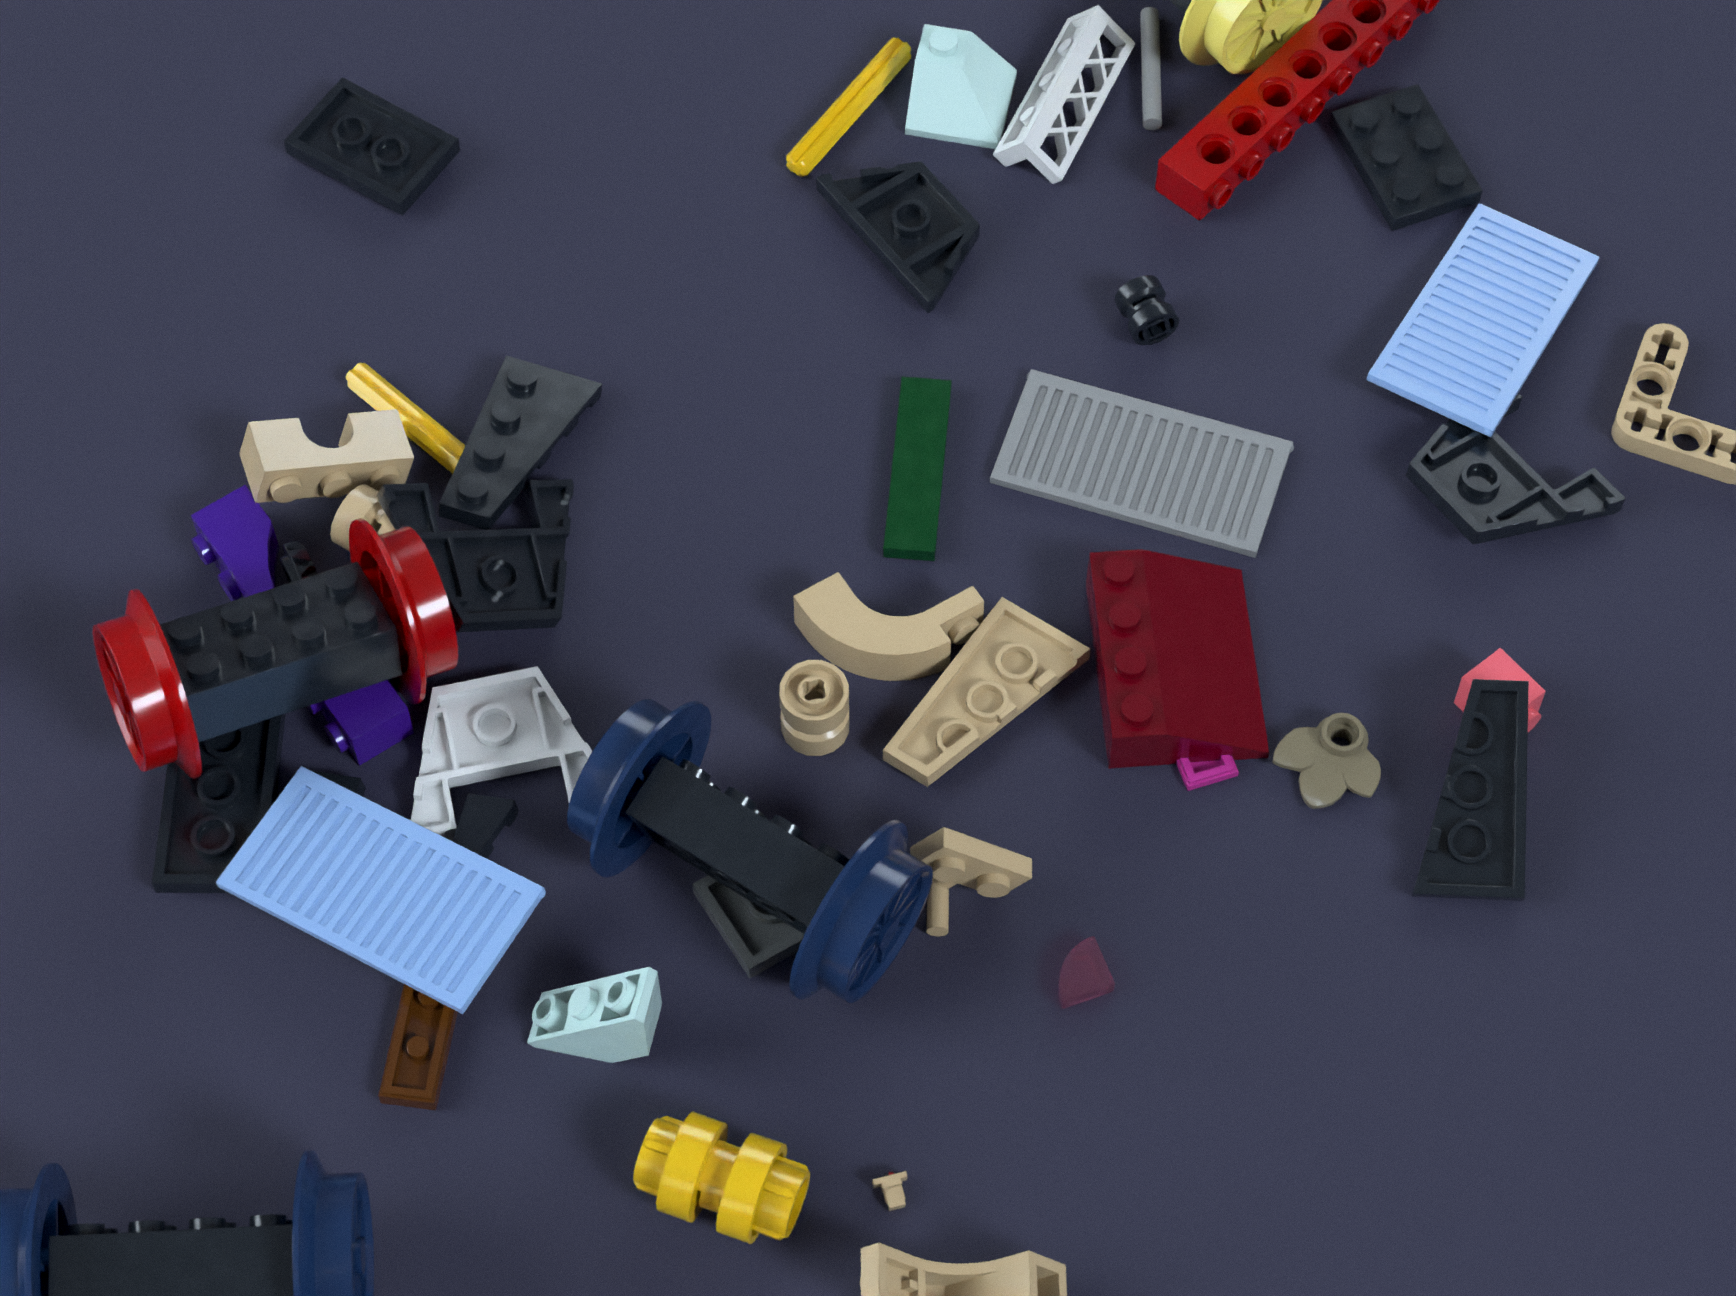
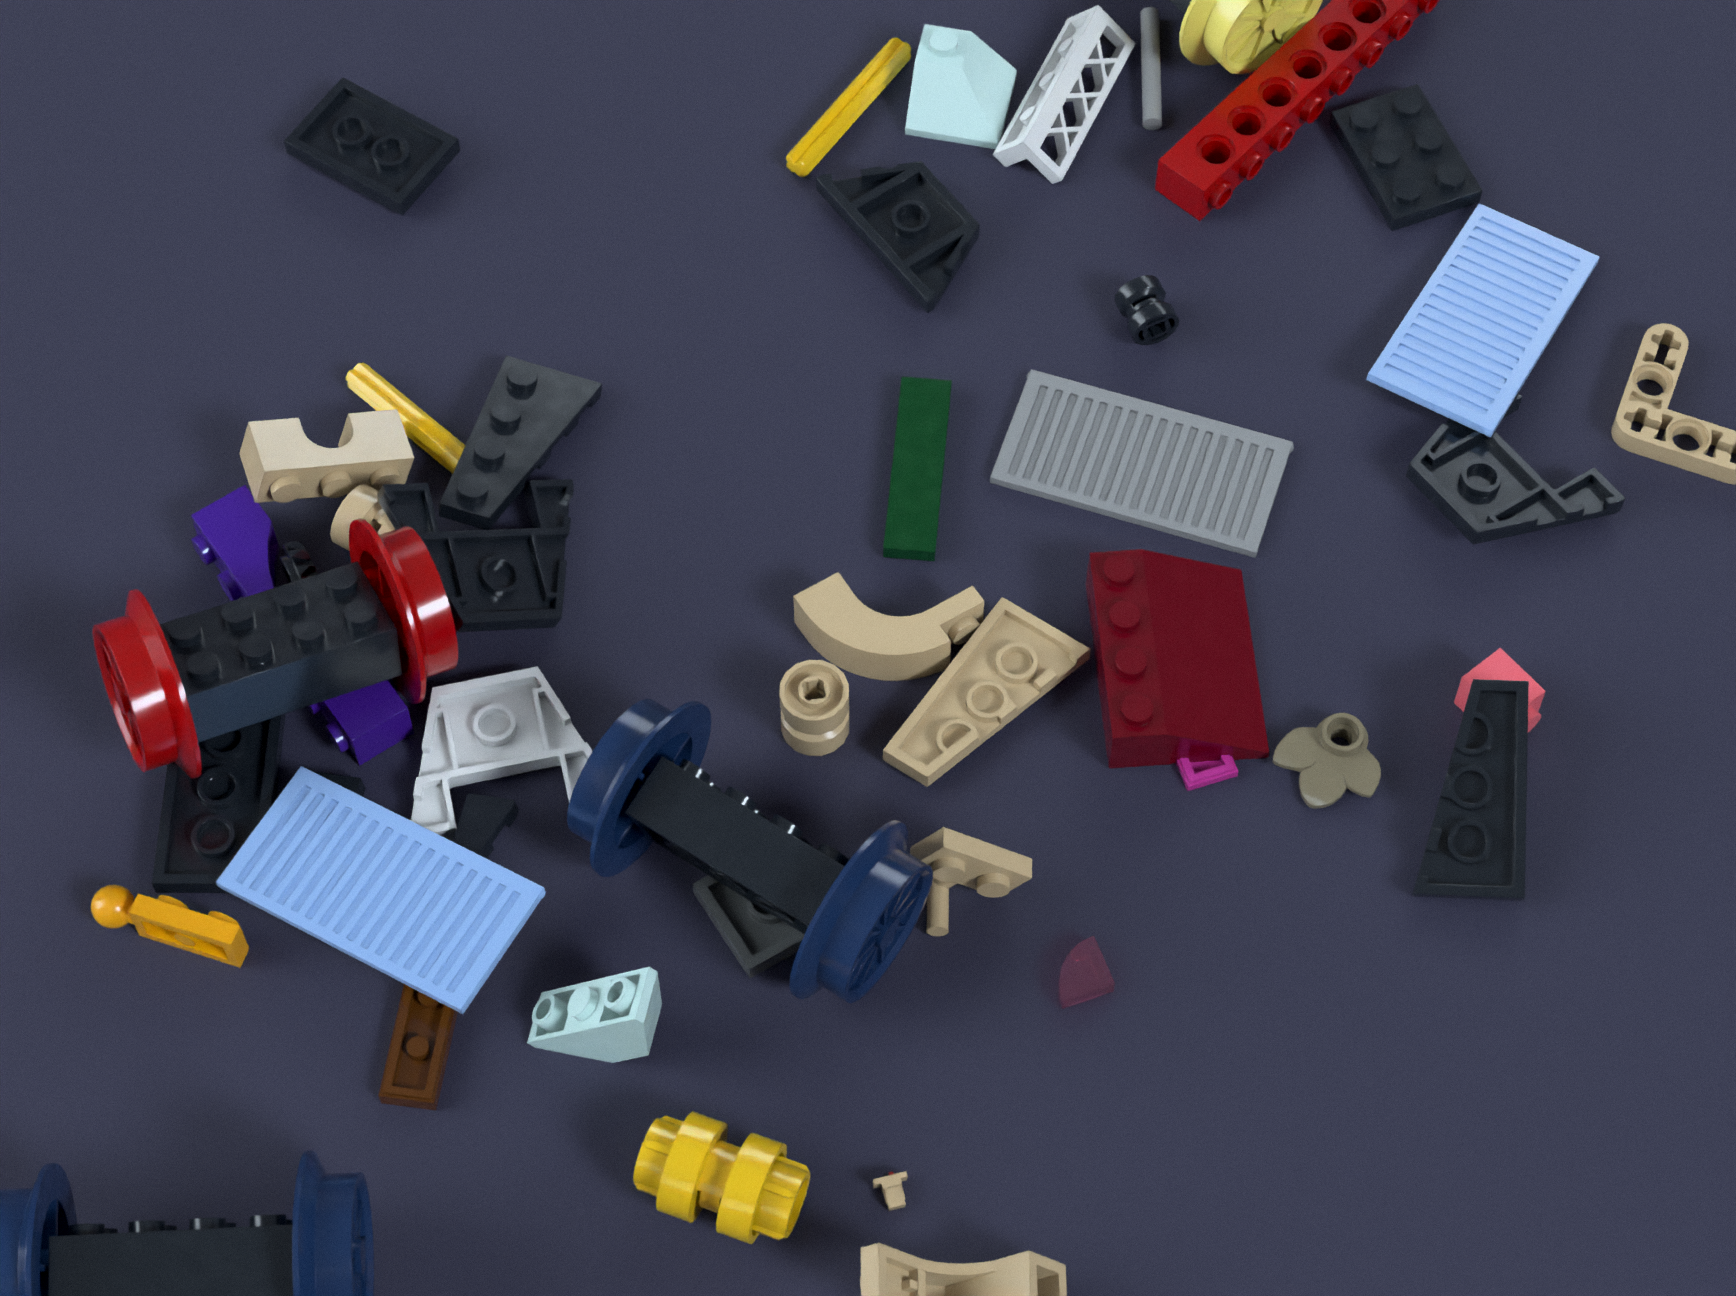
(172, 923): none -> light orange plate

